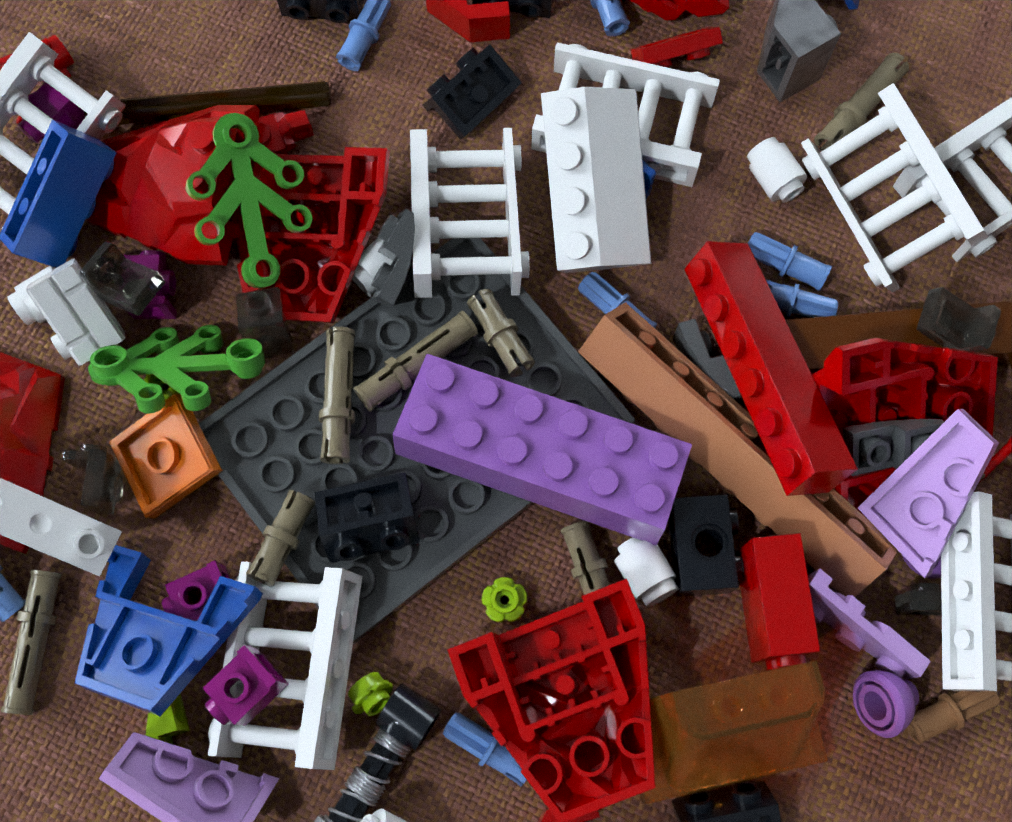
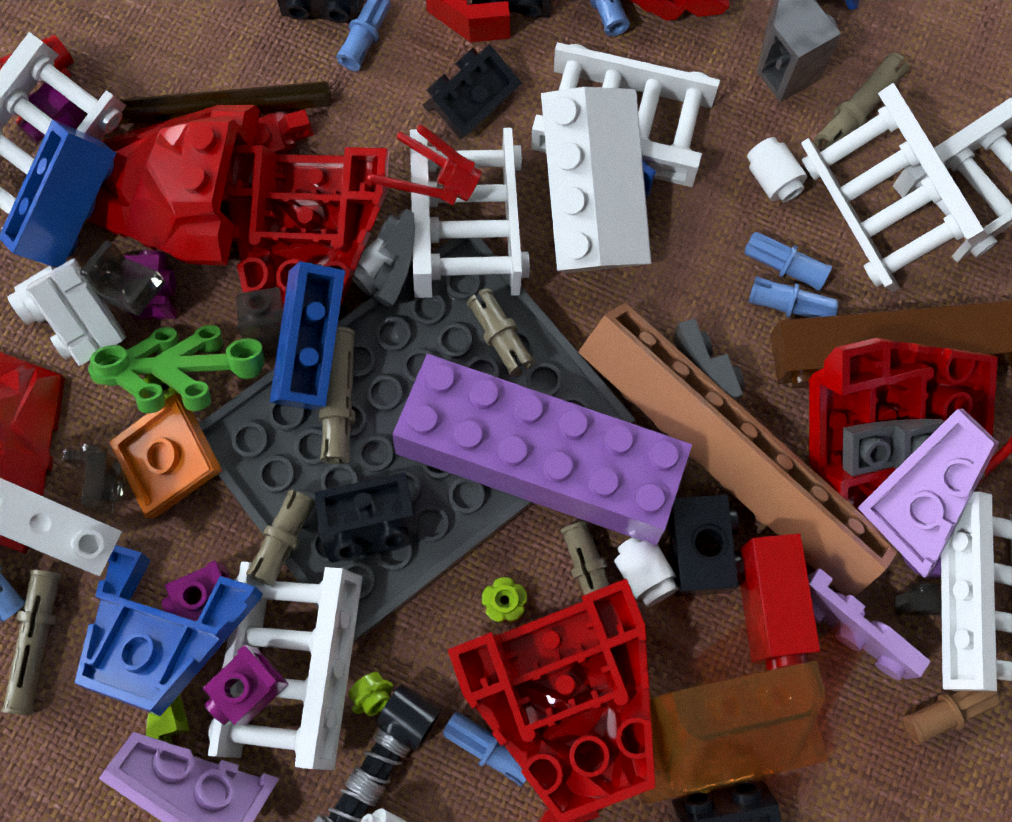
(247, 193): bright green plant -> none
(307, 336): none -> blue brick
(405, 368): dark tan pin -> none
(457, 172): none -> red plant
(606, 296): medium blue axle -> none
(692, 44): red plate -> none
(769, 370): red brick -> none
(884, 702): medium lavender brick -> none
(956, 323): clear smoke bracket -> none

